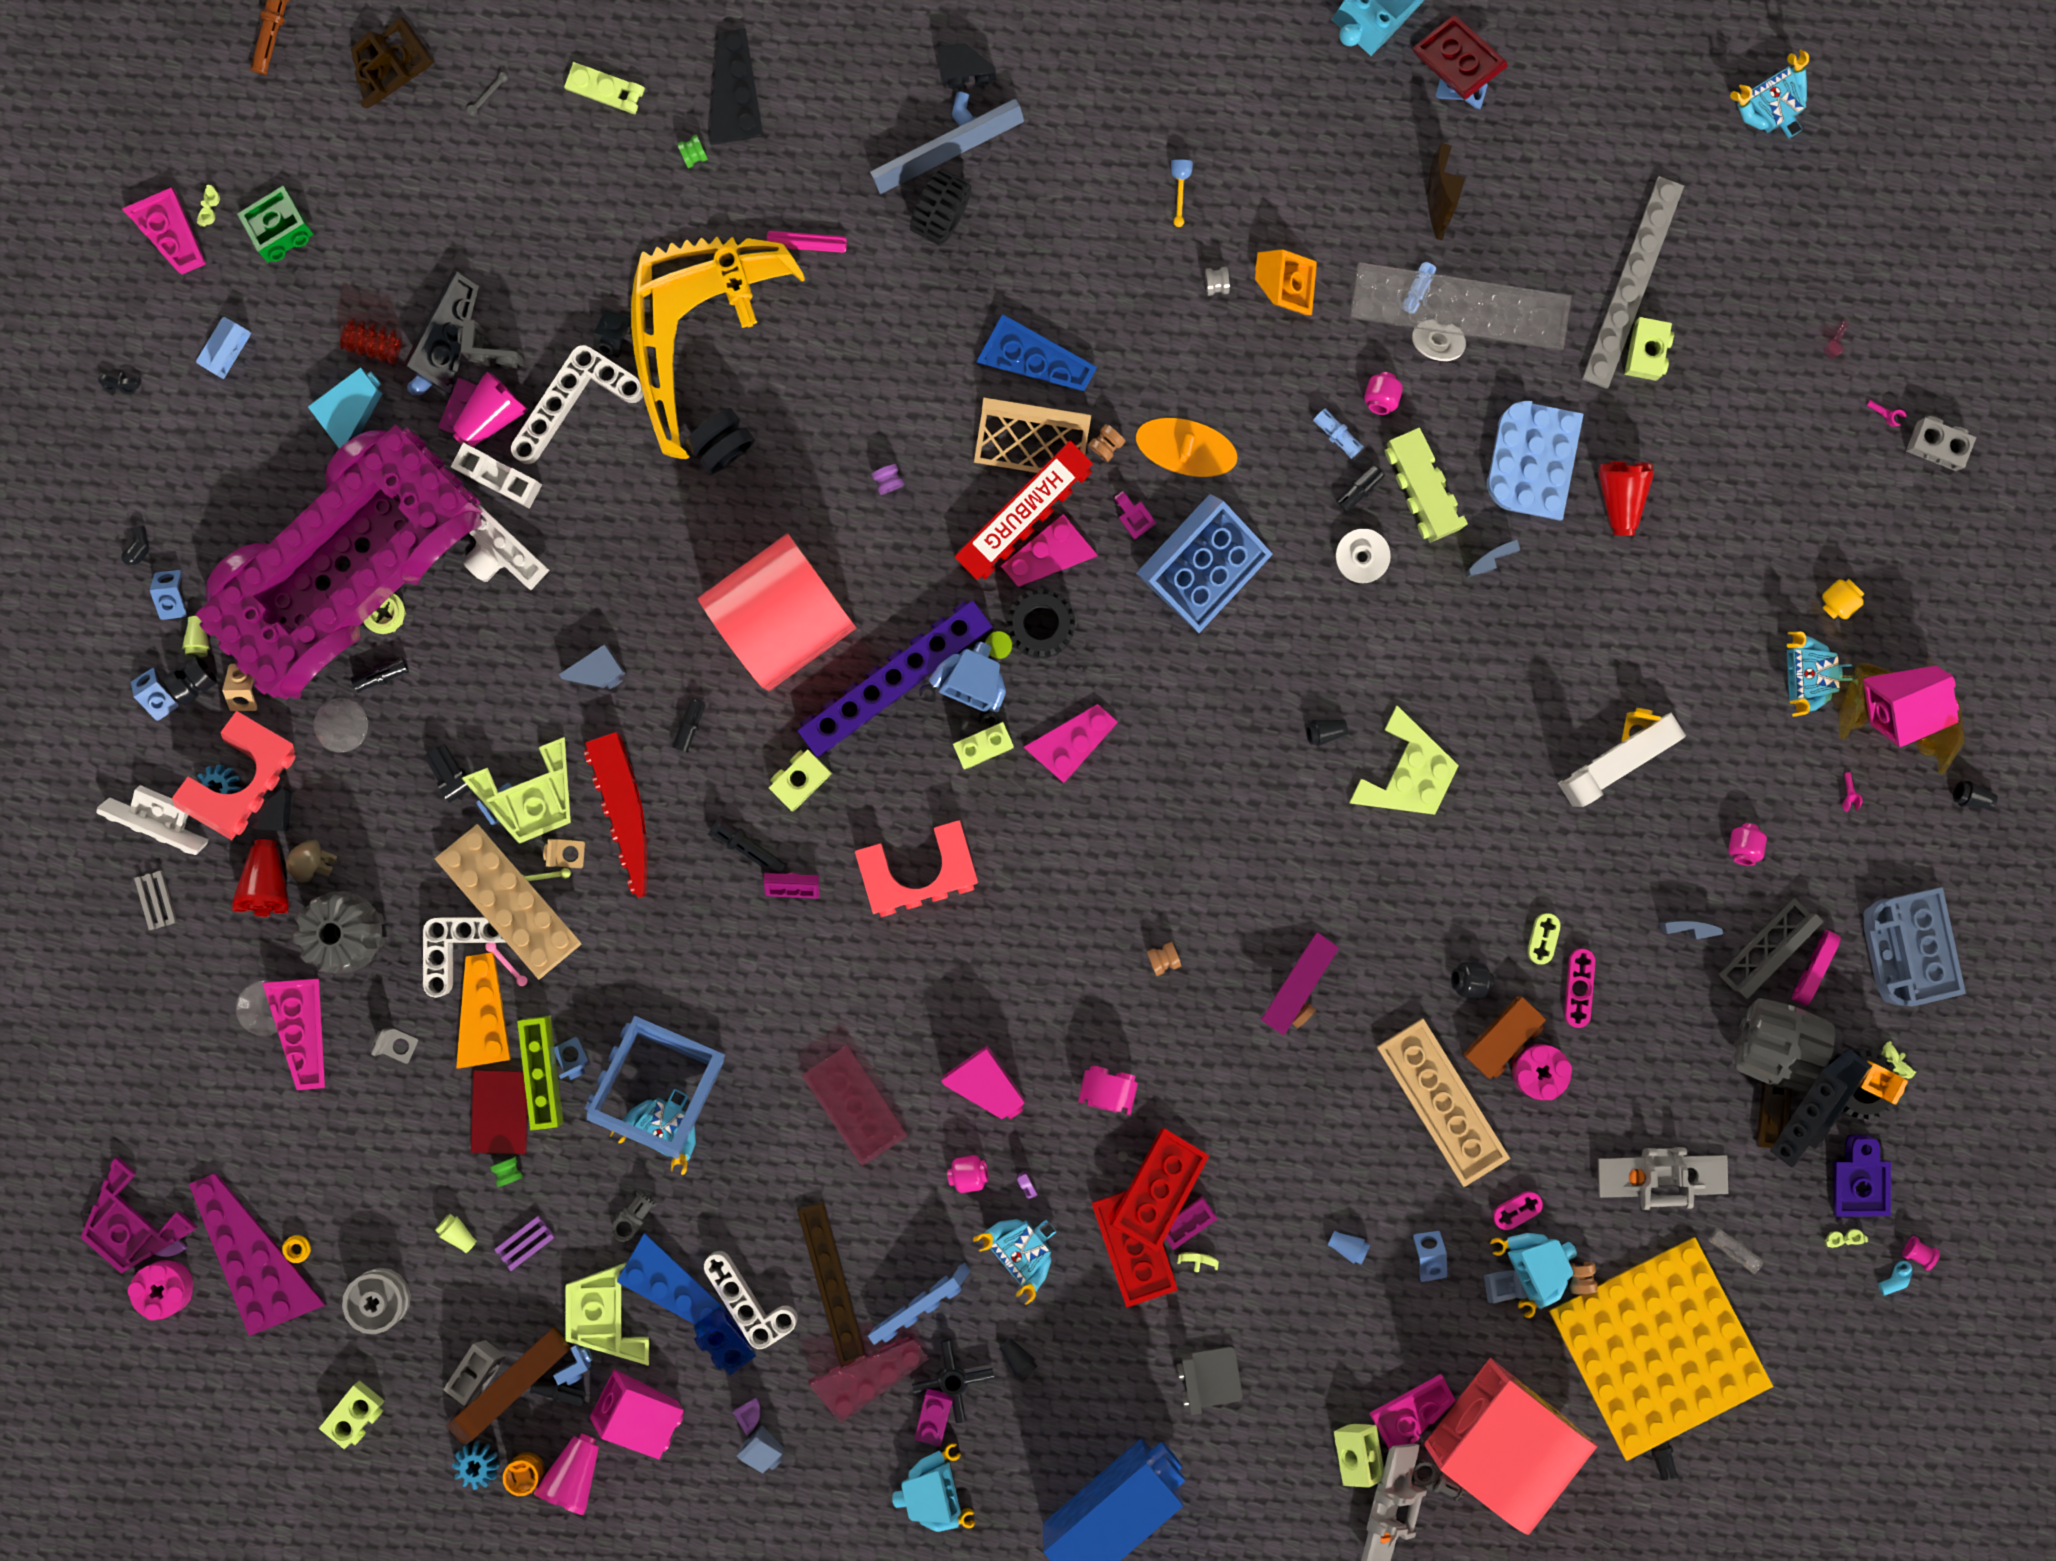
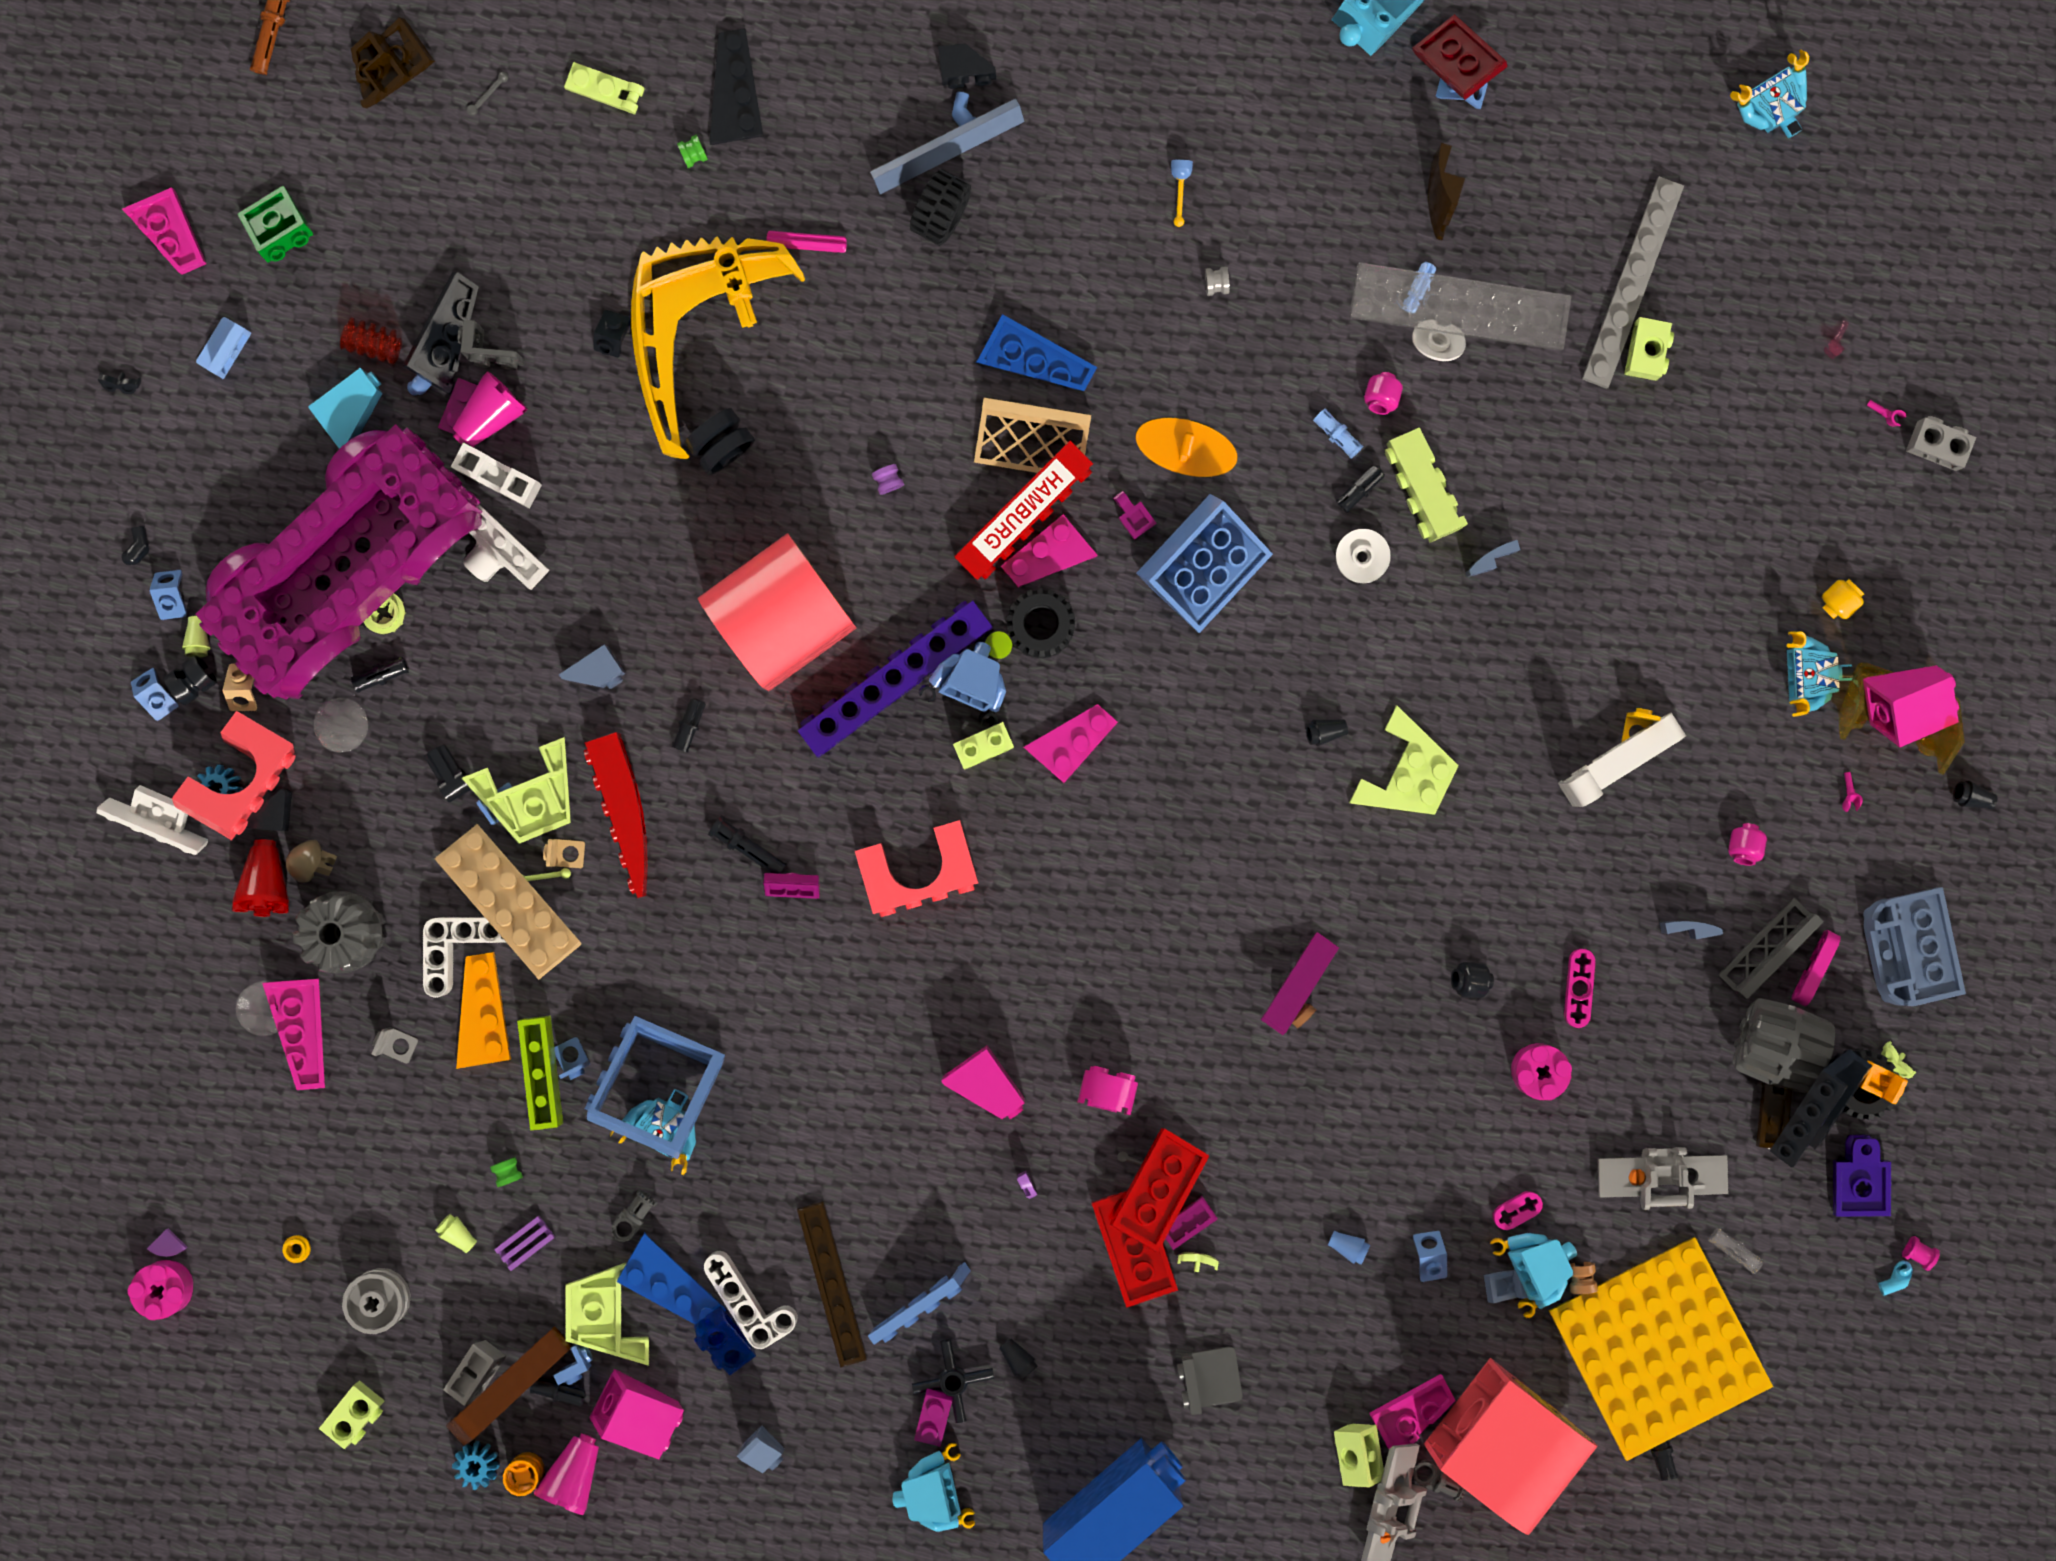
(120, 1231): magenta wing -> none
(155, 900): light grey tile -> none
(211, 198): yellowish green piece -> none
(258, 1274): magenta wing -> none
(499, 1112): dark red tile -> none
(520, 979): bright pink hinge -> none
(568, 398): white beam -> none
(748, 1415): medium lavender tile -> none
(815, 774): yellowish green brick -> none
(854, 1105): clear pink plate -> none
(857, 1384): clear pink wing -> none
(968, 1174): dark pink head -> none
(1021, 1251): torso -> none
(1103, 446): medium nougat wheel -> none
(1164, 958): medium nougat wheel -> none
(1287, 279): light orange slope -> none
(1443, 1102): tan plate -> none
(1505, 1038): dark orange brick -> none
(1534, 459): light blue plate -> none
(1537, 937): yellowish green beam -> none
(1625, 493): red cone -> none
(1853, 1236): yellowish green piece -> none

